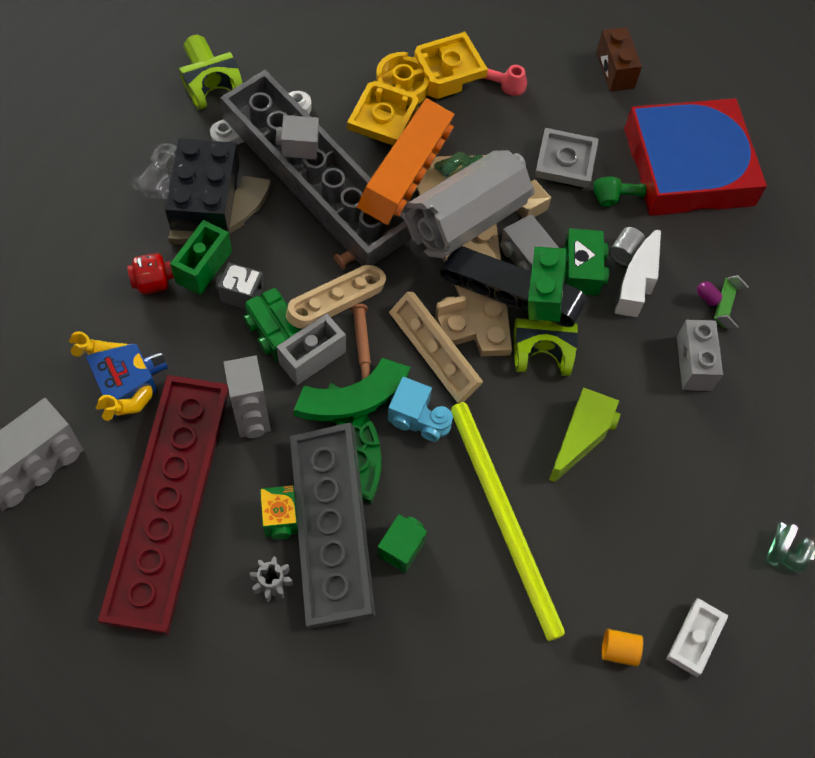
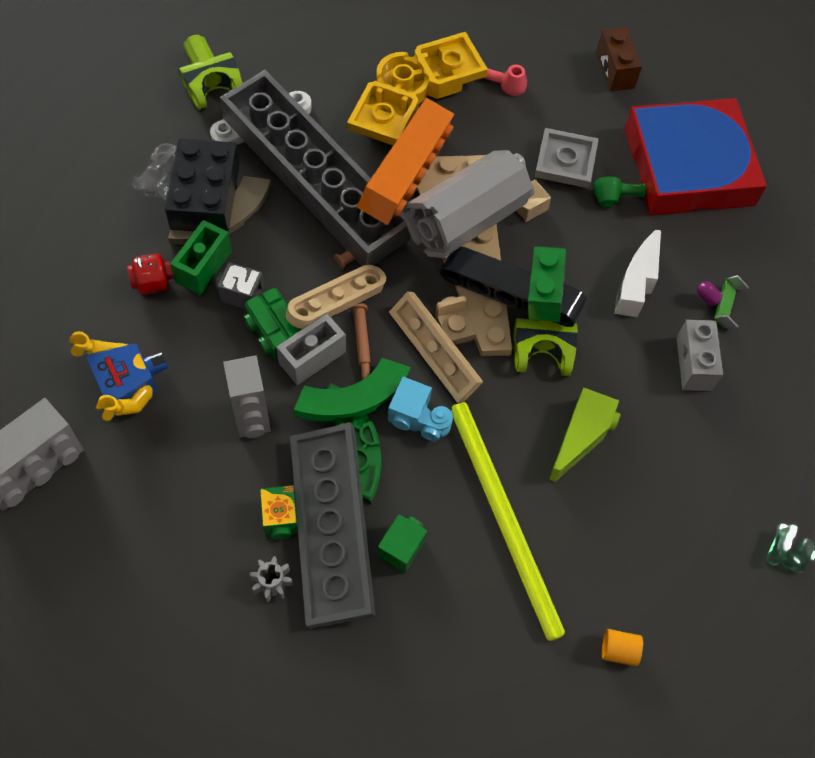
(165, 507): dark red plate -> none
(298, 137): light grey brick -> none
(450, 164): clear green piece -> none
(521, 238): light grey brick -> none
(586, 260): green brick -> none
(626, 245): light grey beam -> none
(697, 637): white plate -> none

